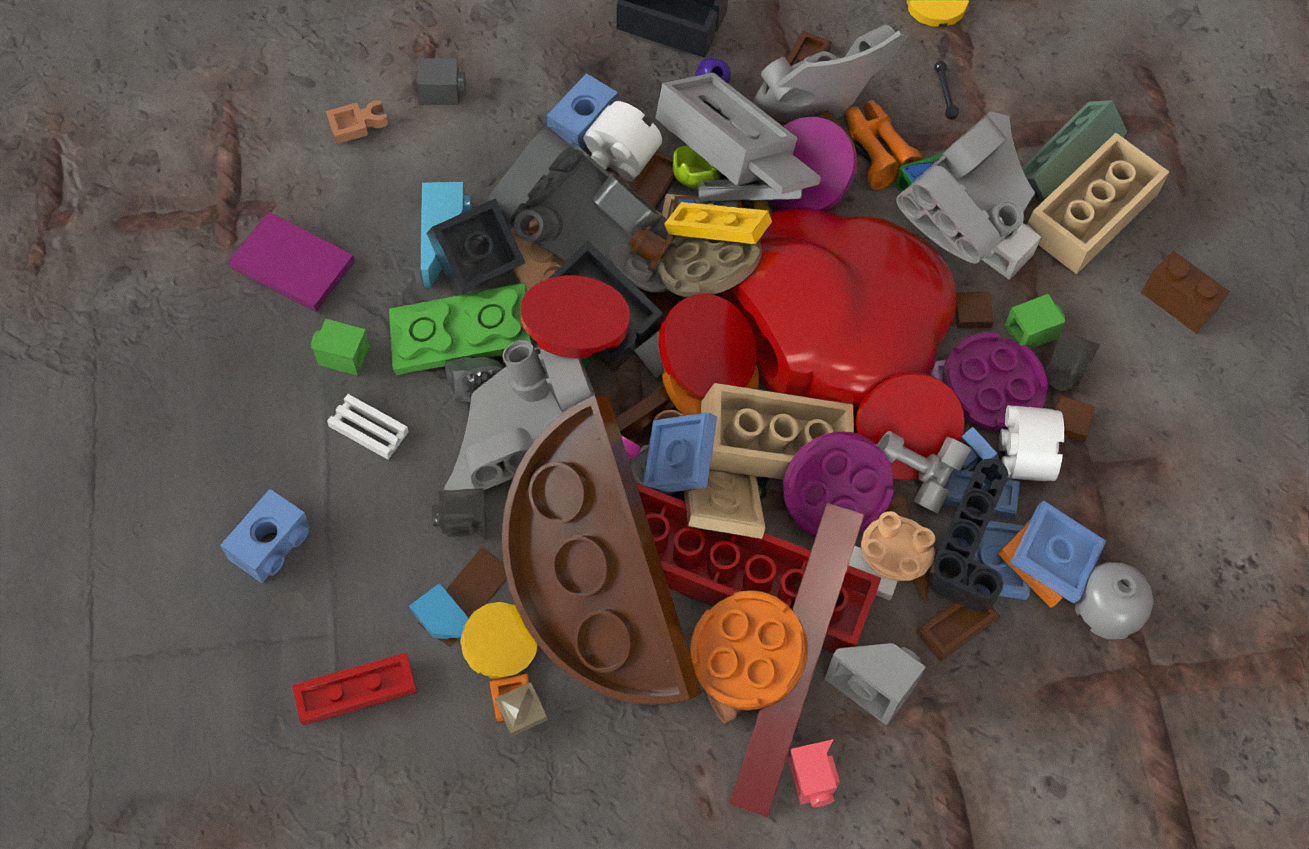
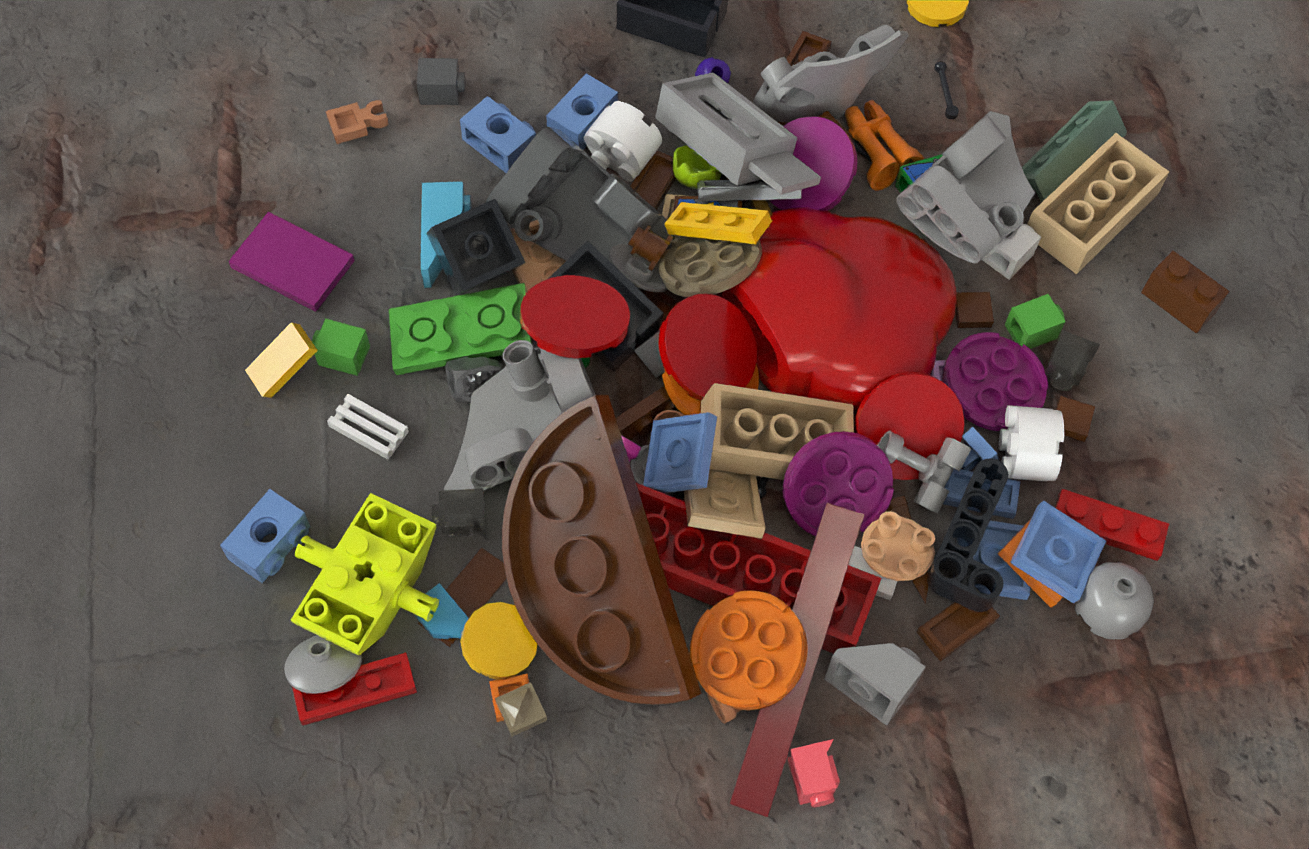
(281, 360): none -> yellow tile
(320, 666): none -> light grey dish
(378, 544): none -> neon yellow slope
(496, 133): none -> medium blue brick
(1116, 525): none -> red plate

